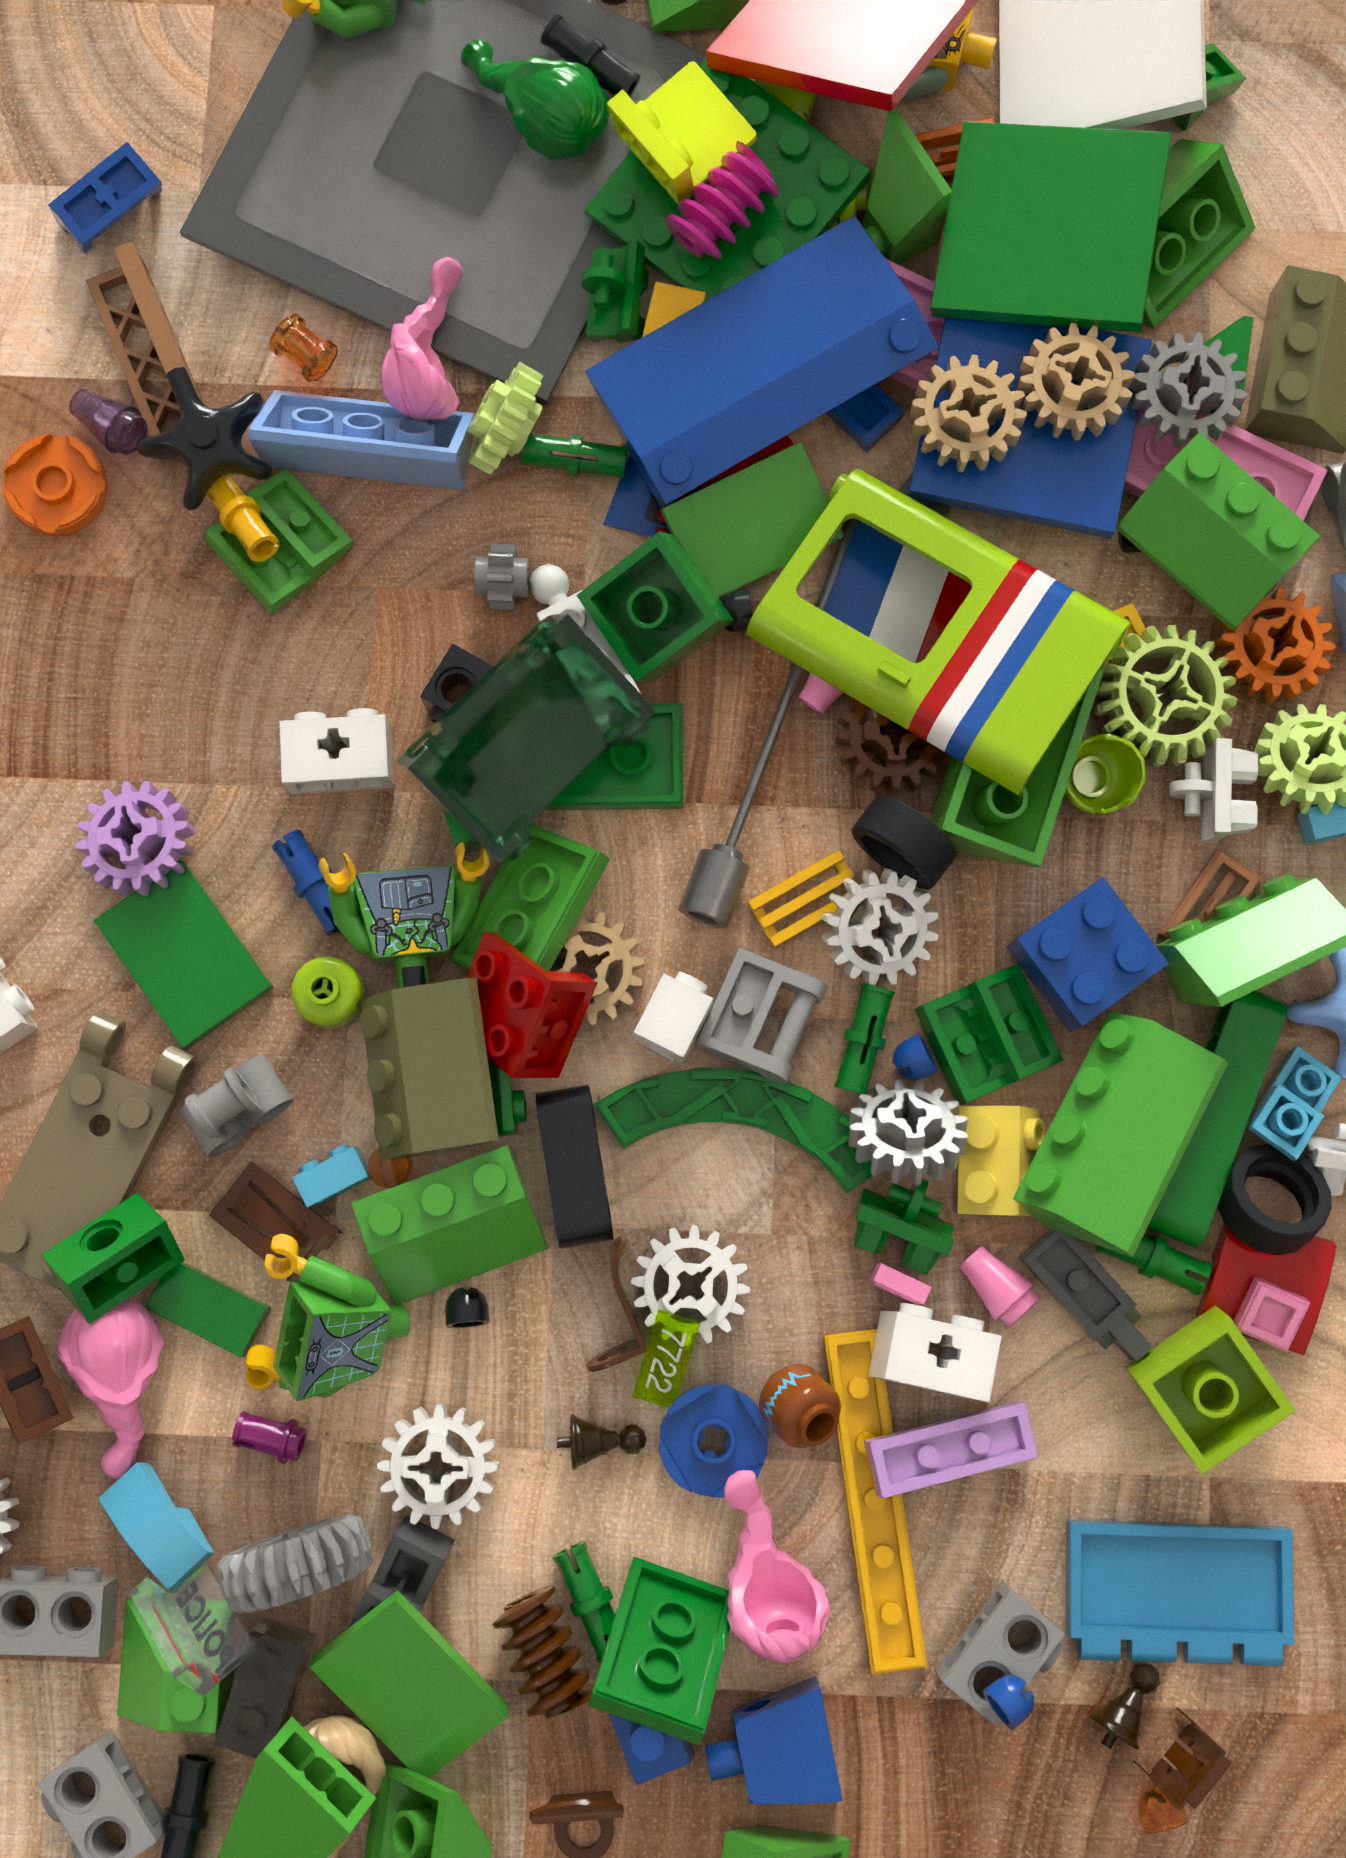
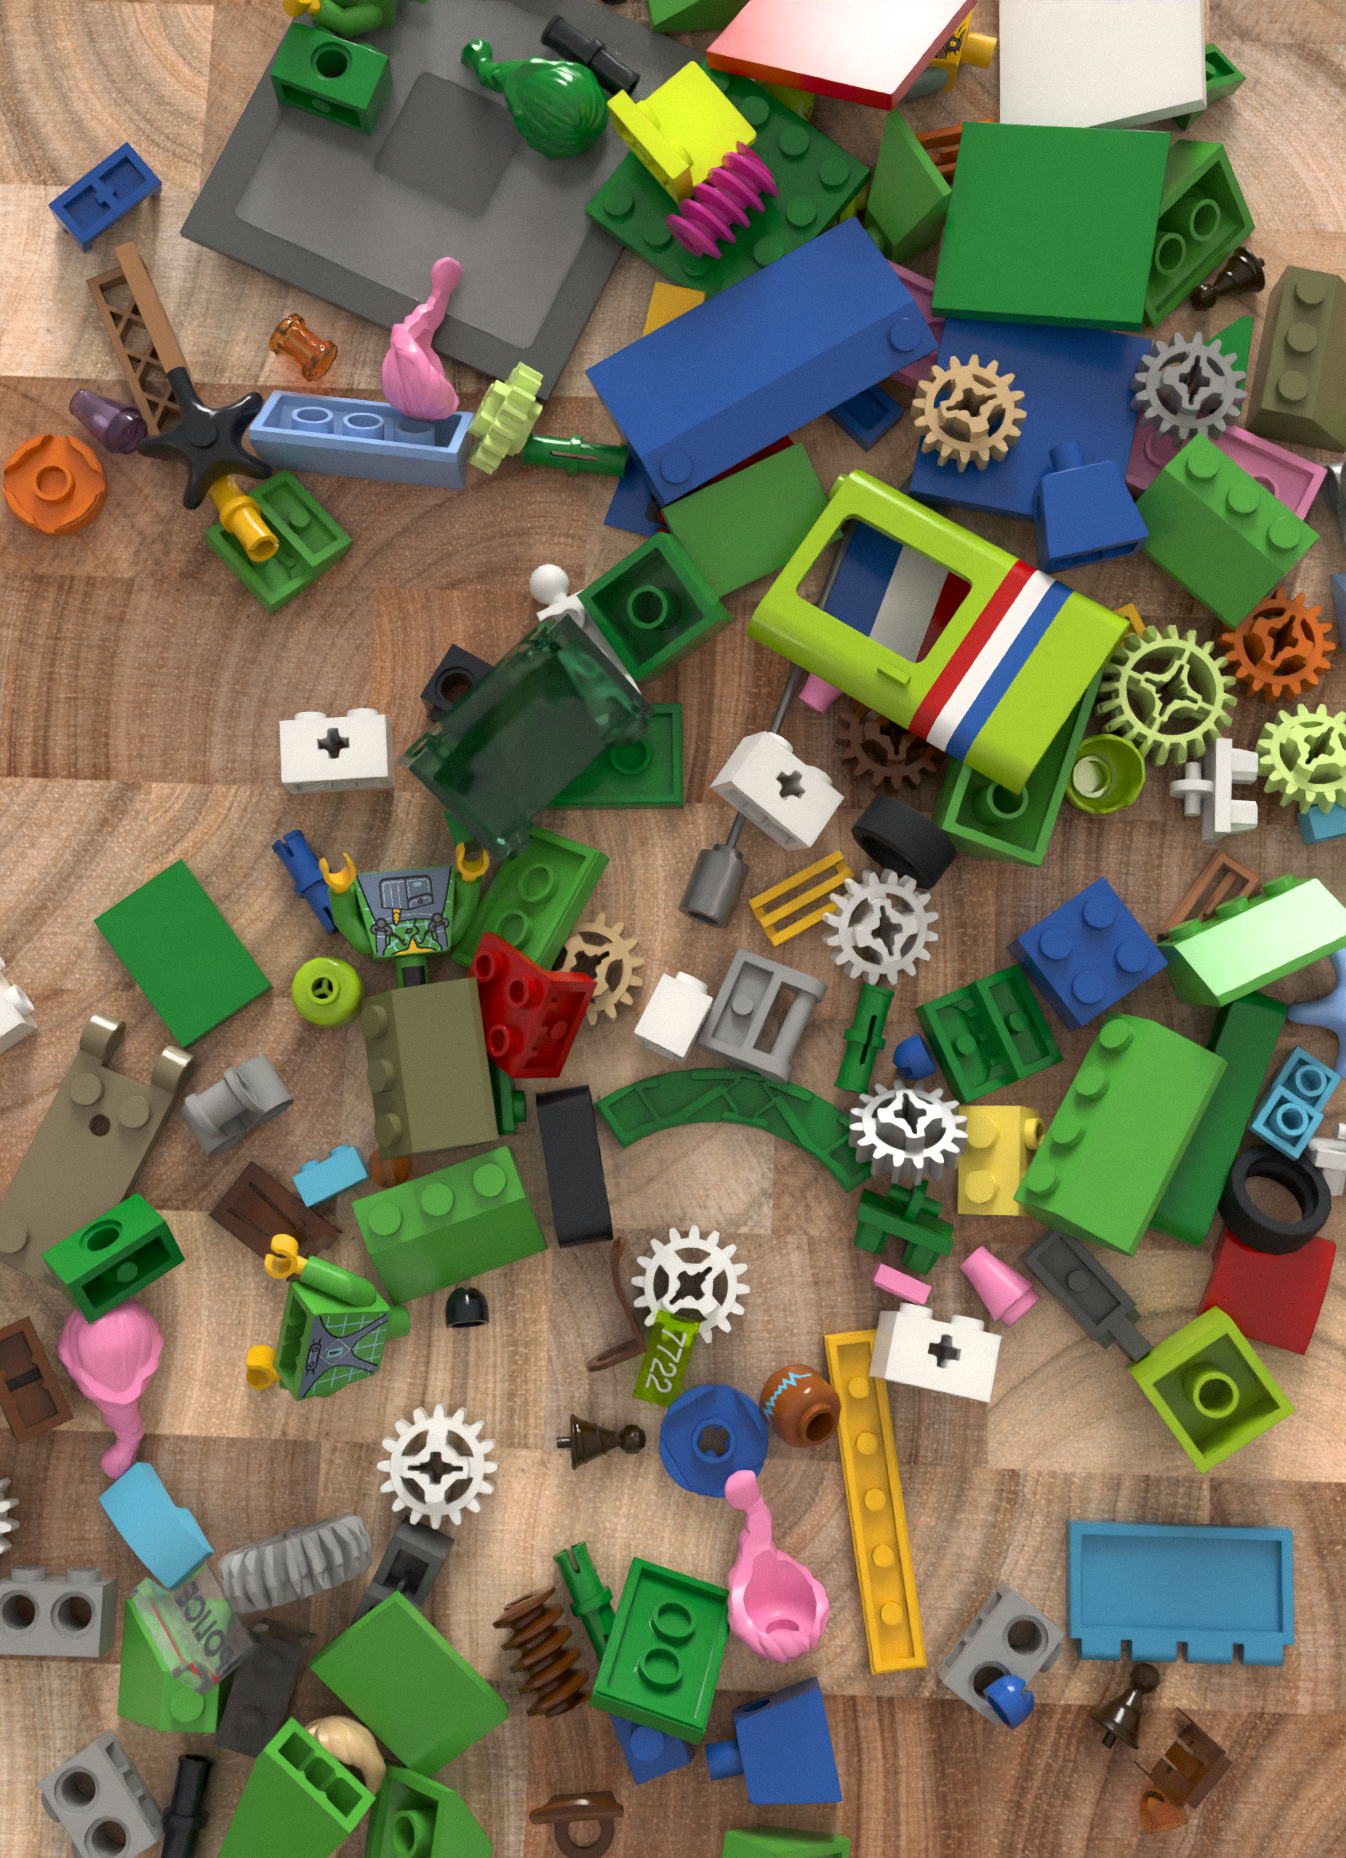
(152, 851): lavender gear -> none
(208, 1308): green tile -> none
(269, 1436): magenta pin -> none
(347, 100): none -> green brick
(502, 576): light grey gear -> none
(615, 292): green hips -> none
(740, 609): black hinge -> none
(752, 788): none -> white brick
(950, 1449): lavender plate -> none
(1083, 513): none -> blue torso
(1090, 362): tan gear -> none
(1158, 1259): green pin -> none
(1240, 275): none -> dark brown piece
(1271, 1313): bright pink tile -> none

